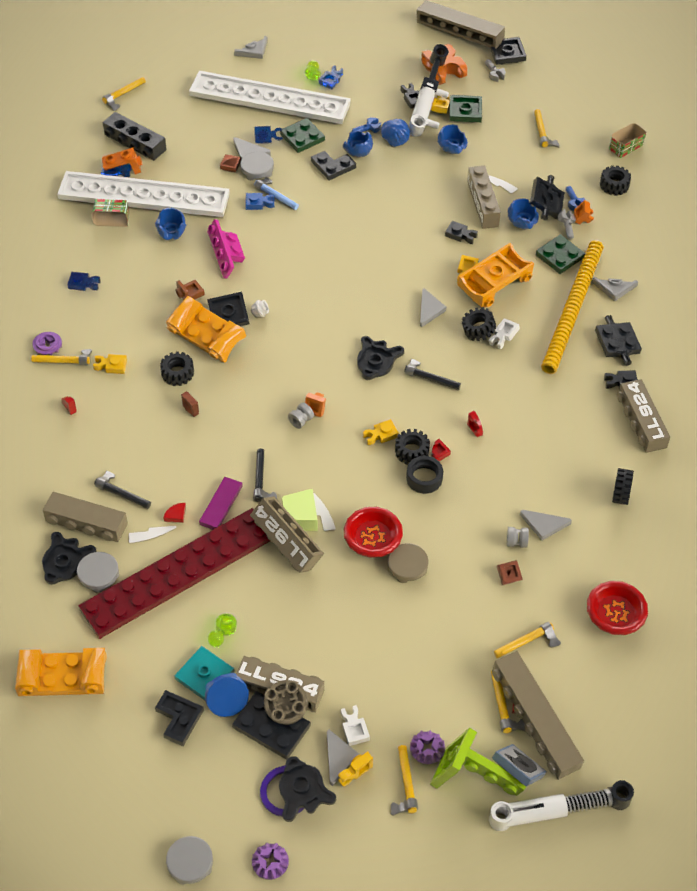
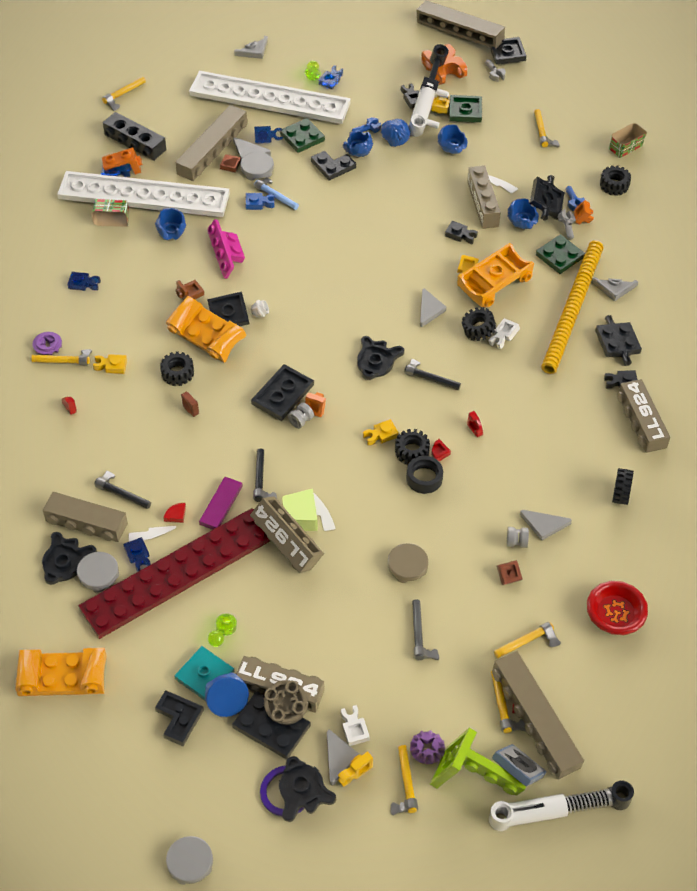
(137, 552): none -> clear blue plate
(211, 143): none -> brick
(275, 869): medium lavender gear -> none
(282, 392): none -> black plate
(373, 532): red piece -> none
(419, 651): none -> dark grey piece

